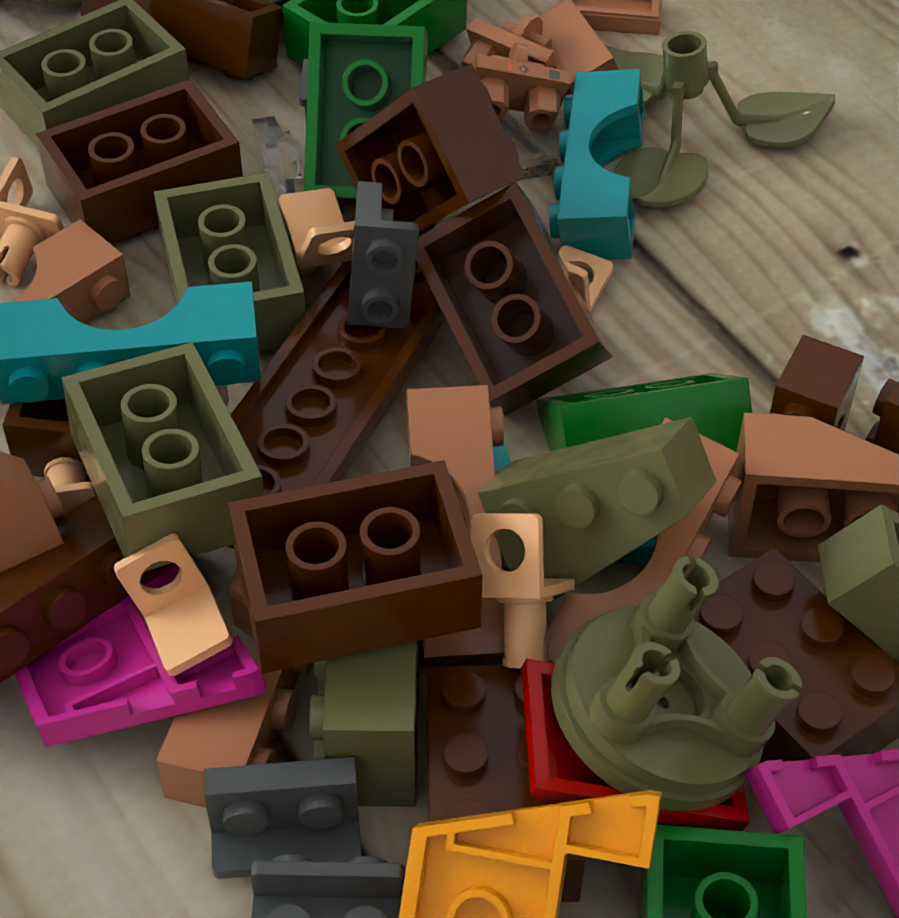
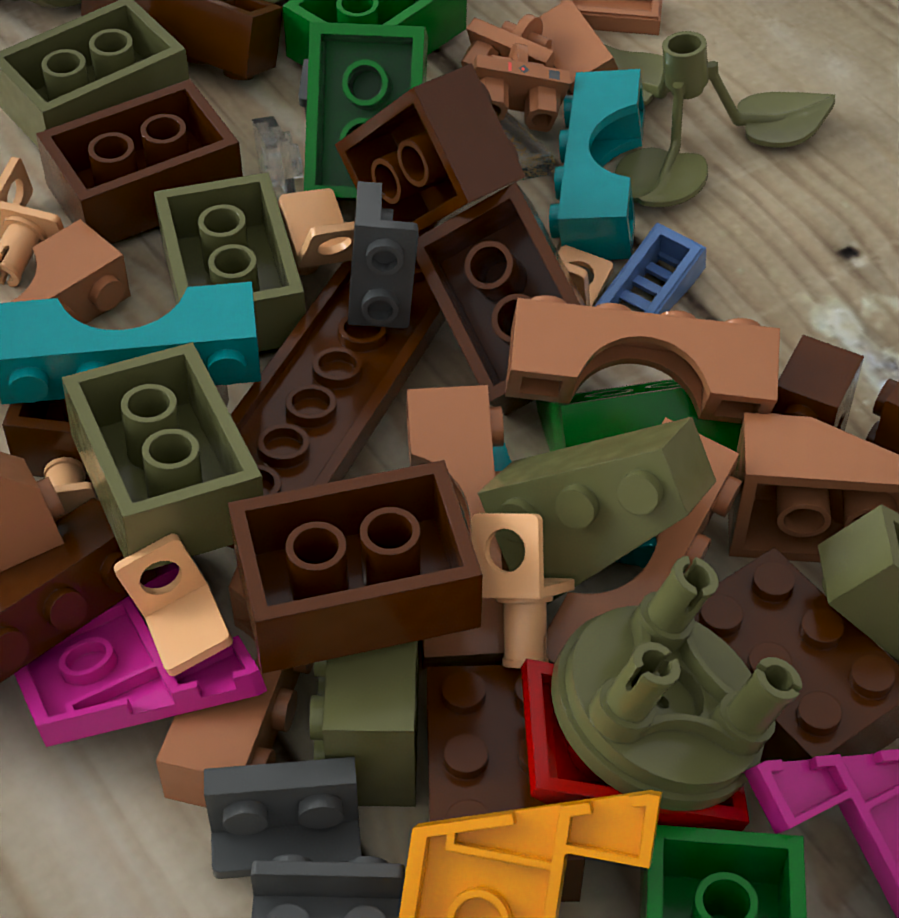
(662, 245): none -> medium blue slope
(719, 364): none -> nougat arch

